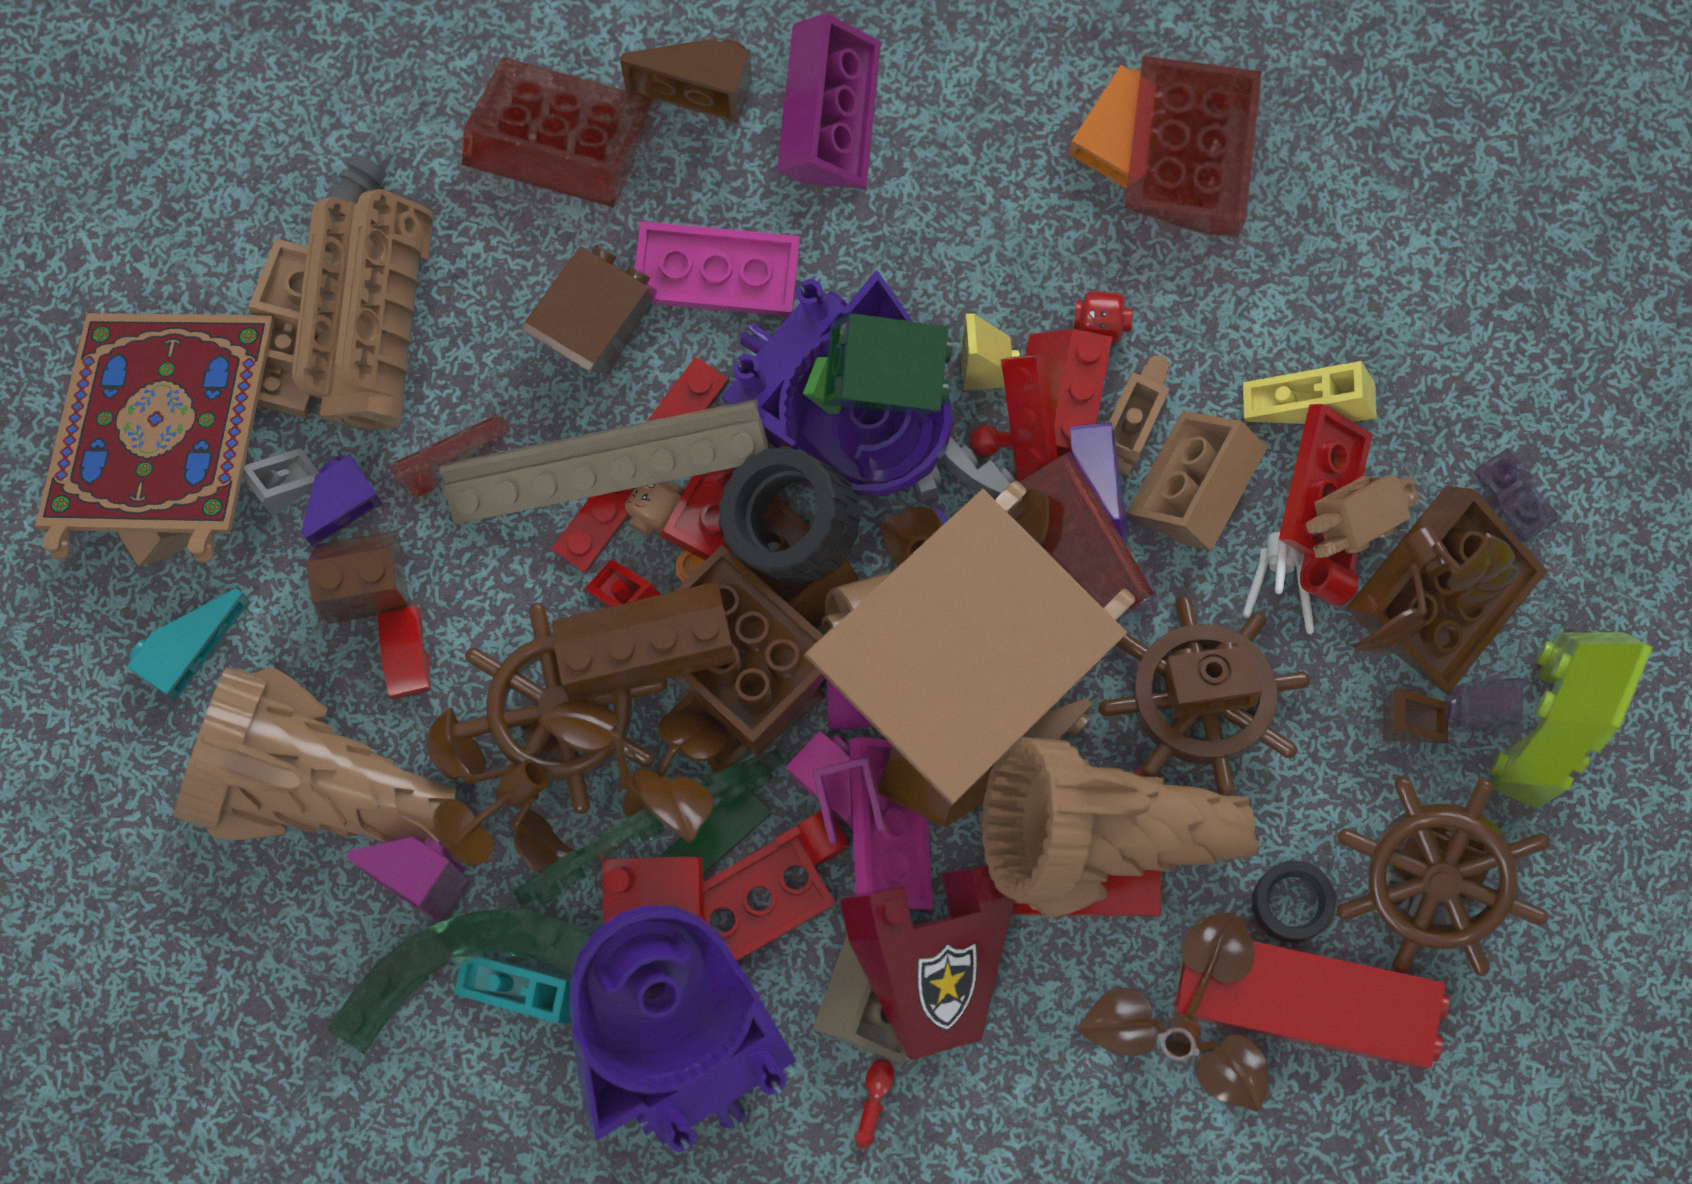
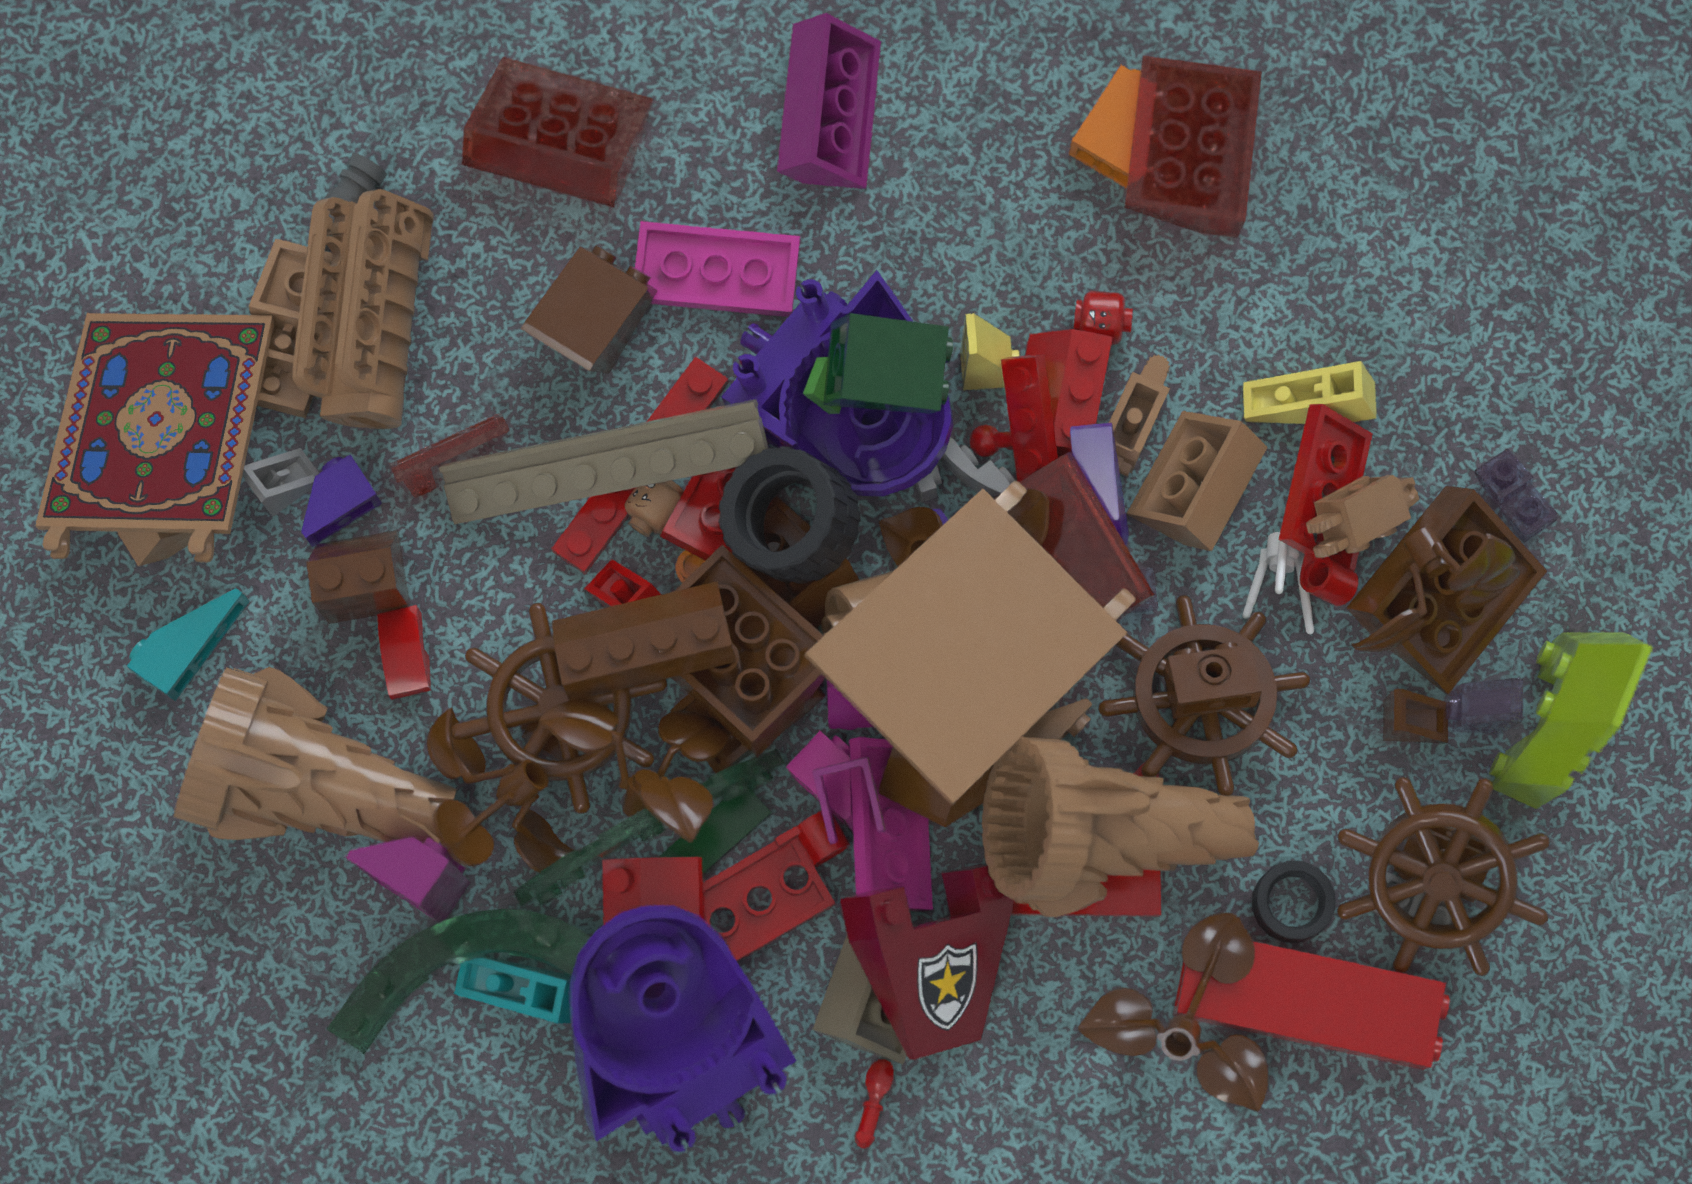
(694, 75): reddish brown slope -> none

